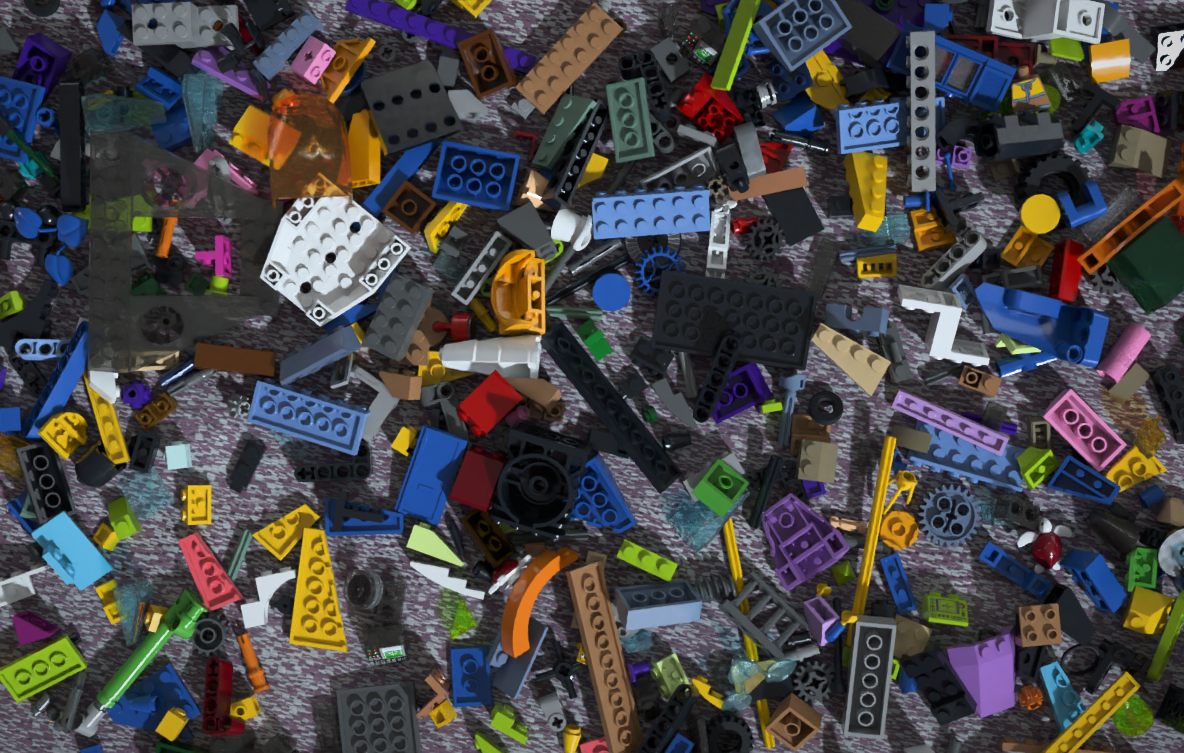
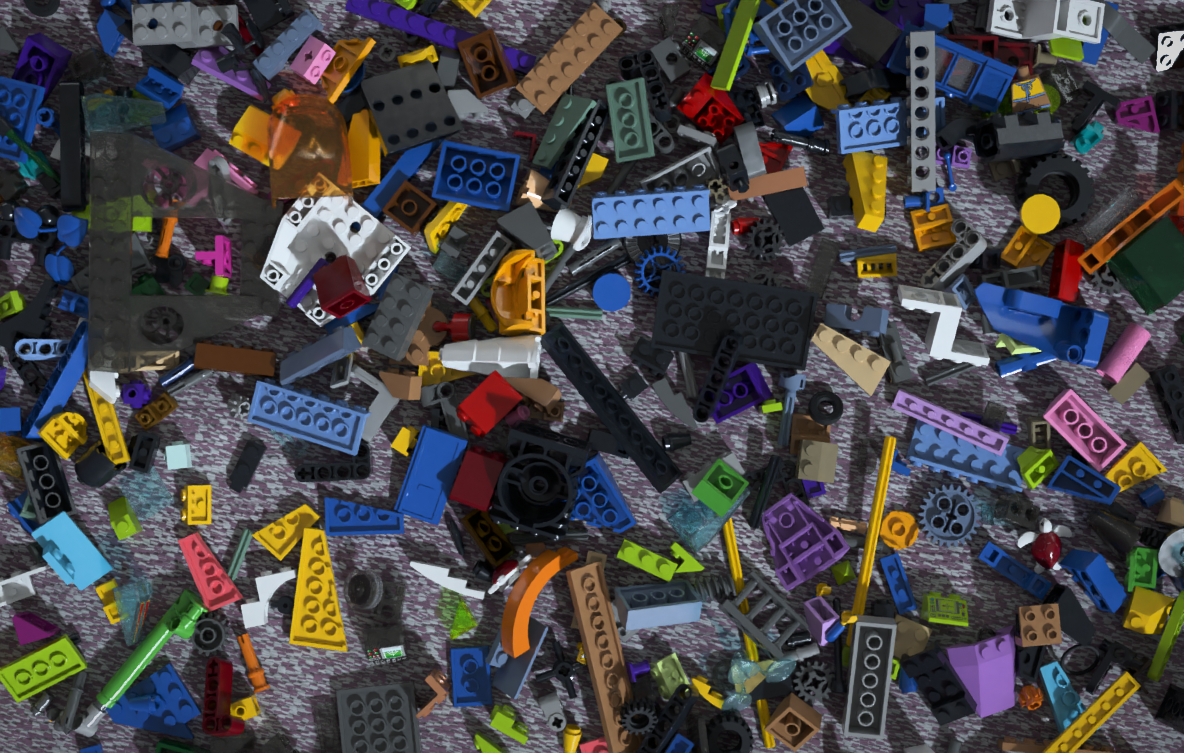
(75, 304): none -> blue hips
(106, 537): yellow slope -> none
(153, 616): yellow bracket -> none
(172, 723): yellow brick -> none
(201, 99): clear light blue wedge -> none
(305, 285): none -> dark purple axle
(341, 287): none -> dark red slope
(353, 512): black bracket -> none
(427, 53): none -> yellow slope
(431, 543): yellowish green slope -> none
(442, 713): yellow slope -> none
(594, 340): green bracket -> none
(638, 724): none -> black tyre
(639, 642): clear light blue cone -> none
(649, 414): dark green plate -> none
(689, 563): none -> lime slope
(892, 228): clear light blue brick -> none
(905, 481): yellow plant -> none
(911, 438): dark tan slope -> none
(945, 210): black bracket -> none
(979, 381): medium nougat slope -> none
(1078, 215): blue connector -> none
(1109, 60): light orange slope -> none
(1133, 717): clear neon green dish -> none
(1139, 151): dark tan slope -> none
(1149, 437): clear yellow bracket -> none

